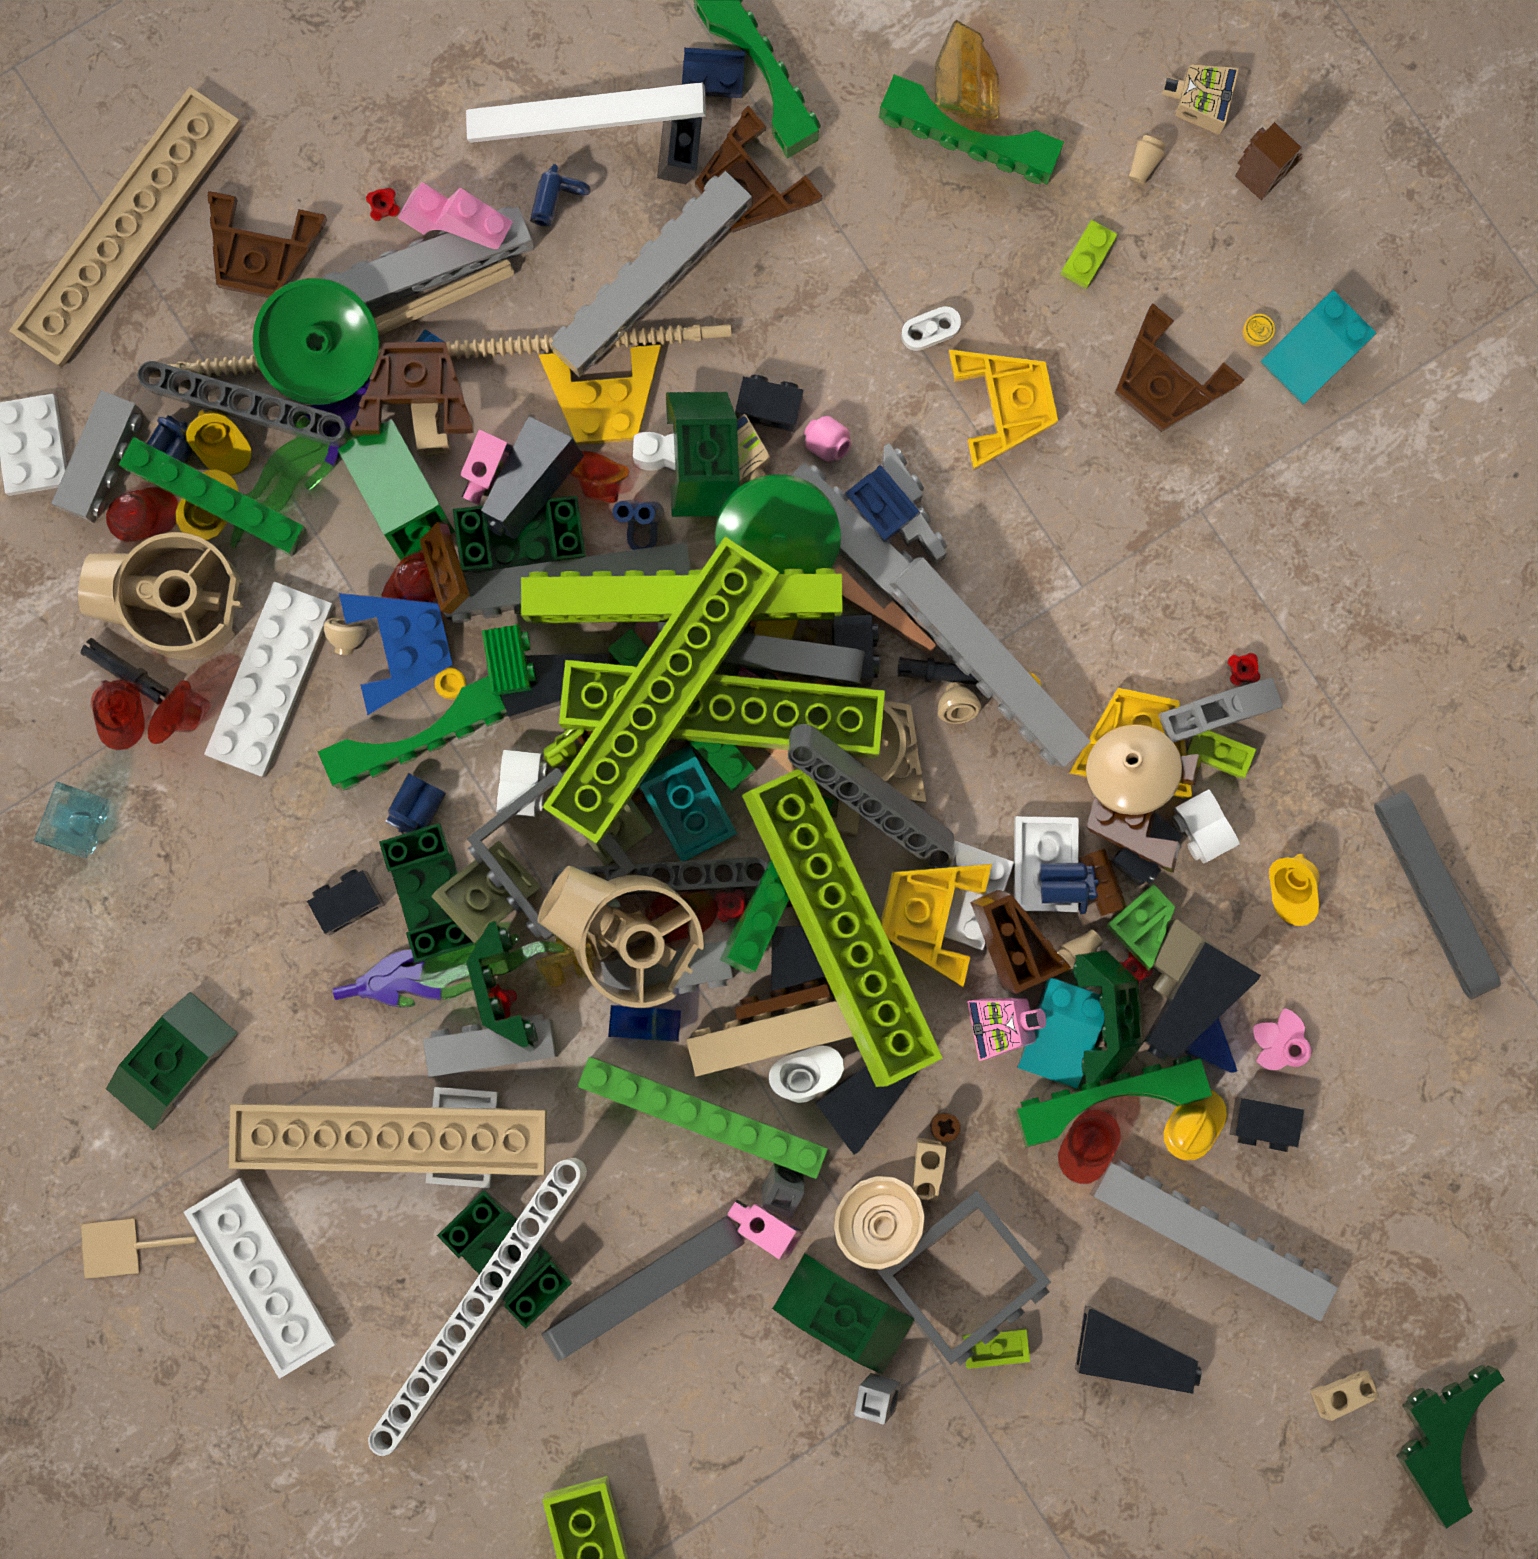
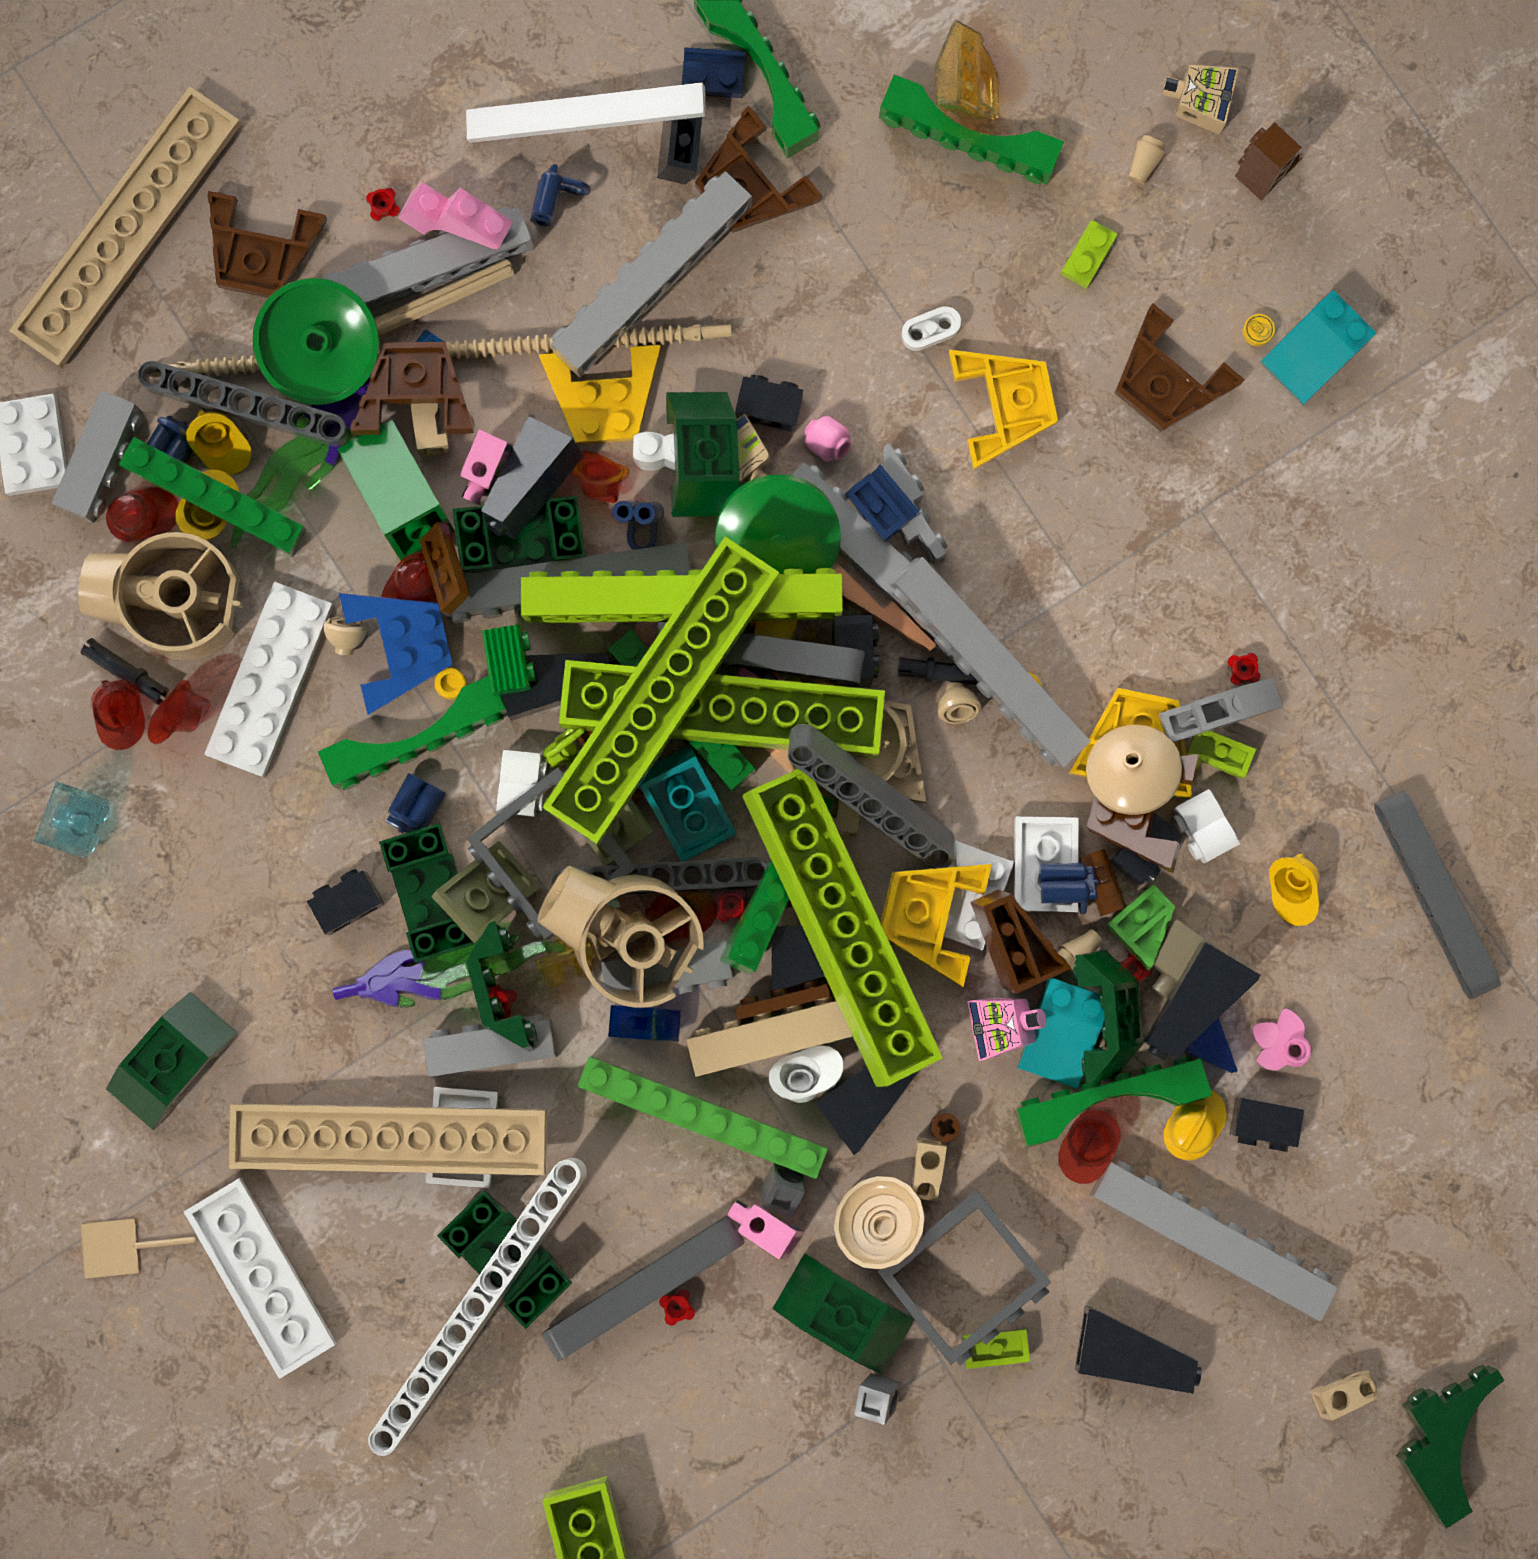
(685, 1311): none -> red plate

